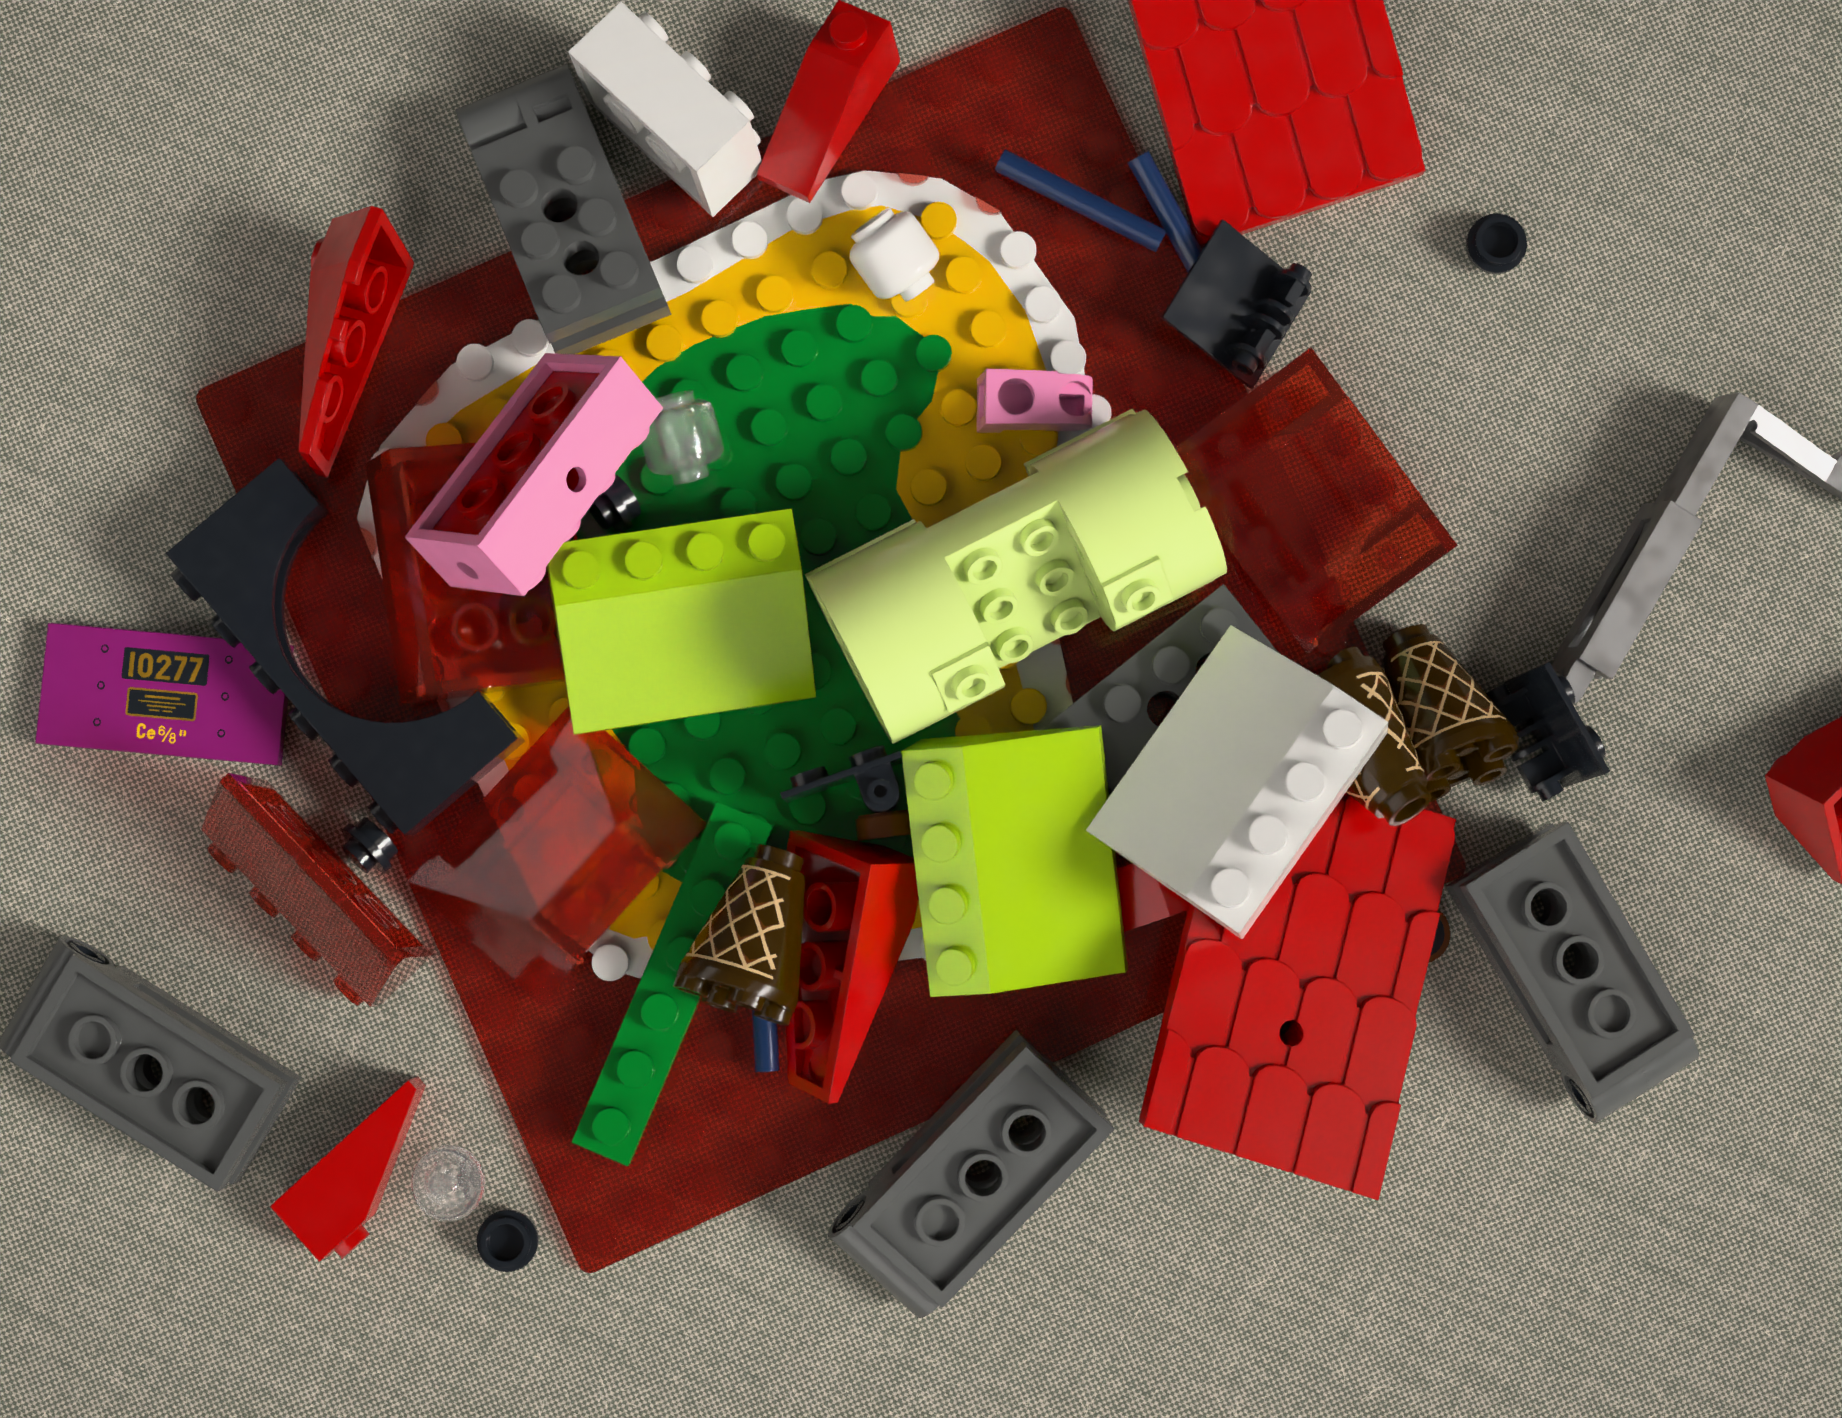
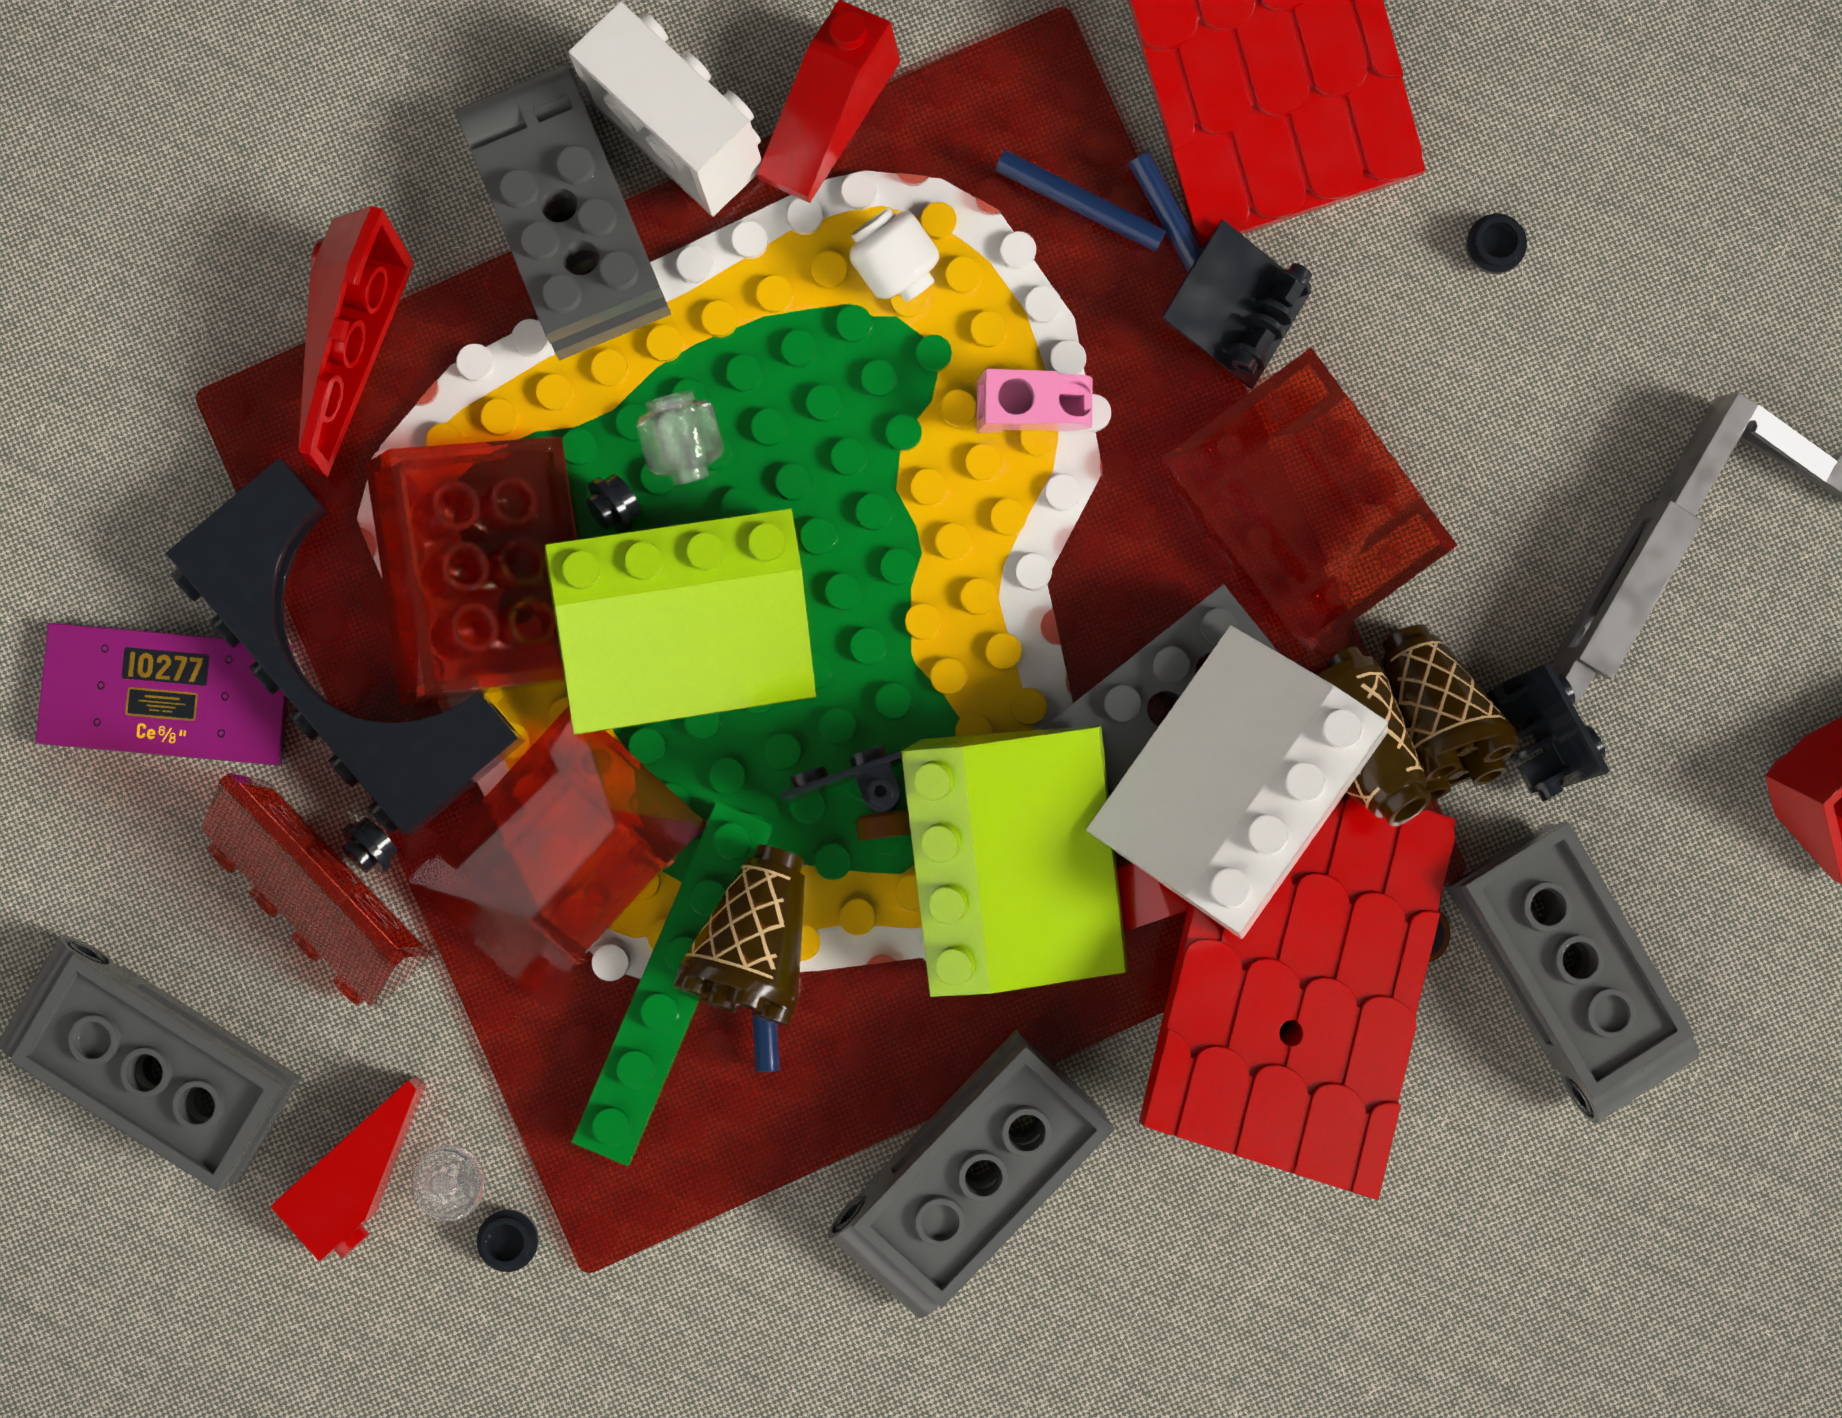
(535, 473): bright pink brick -> none
(853, 932): red wedge -> none
(1086, 536): yellowish green cylinder -> none

